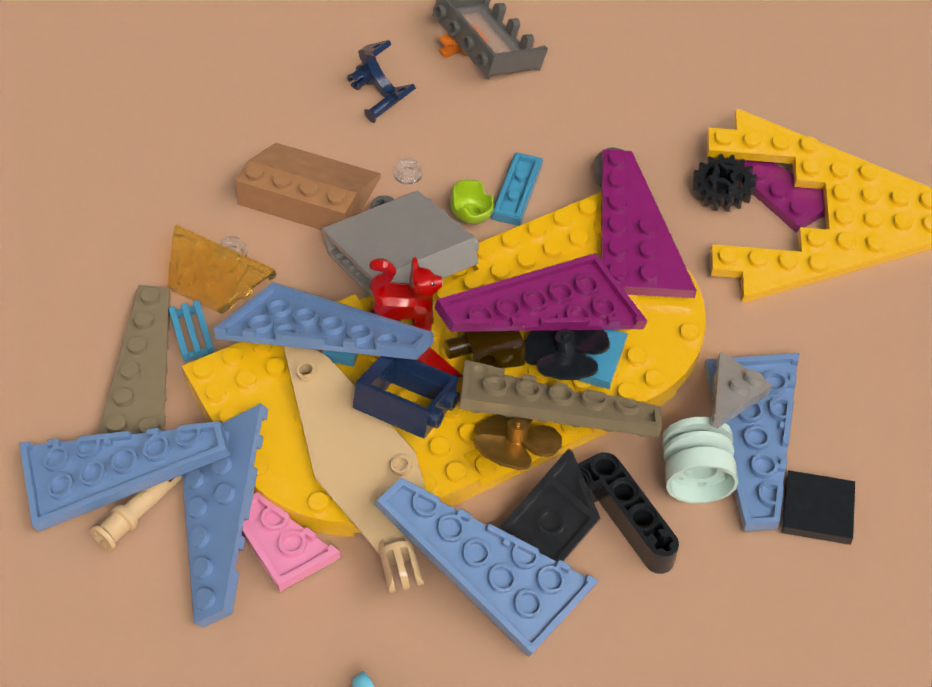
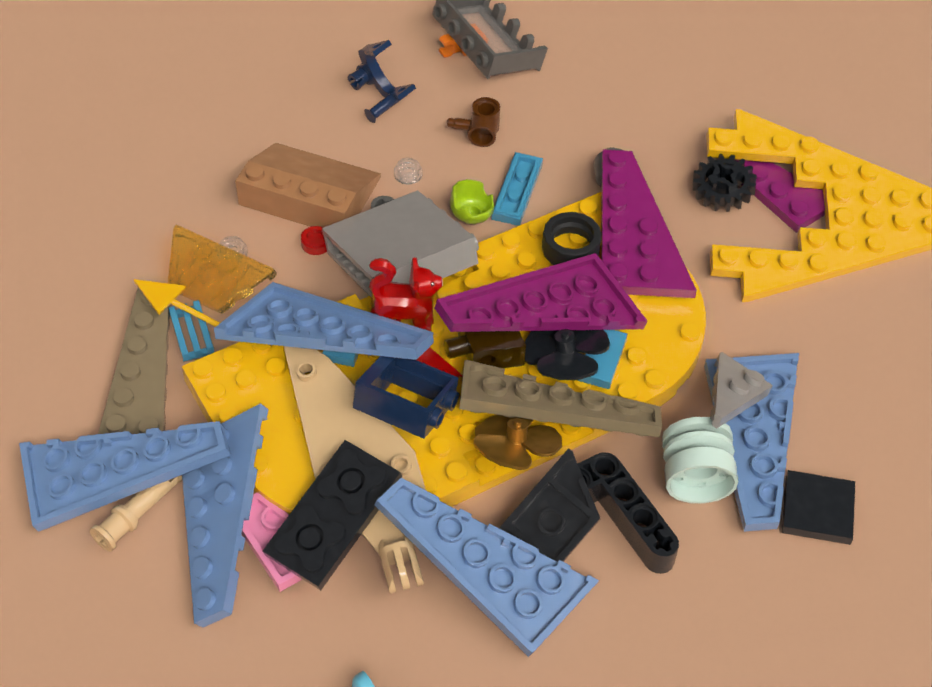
(163, 294): none -> yellow piece
(313, 241): none -> red tile
(331, 515): none -> black piece
(483, 123): none -> reddish brown piece
(570, 223): none -> black tyre

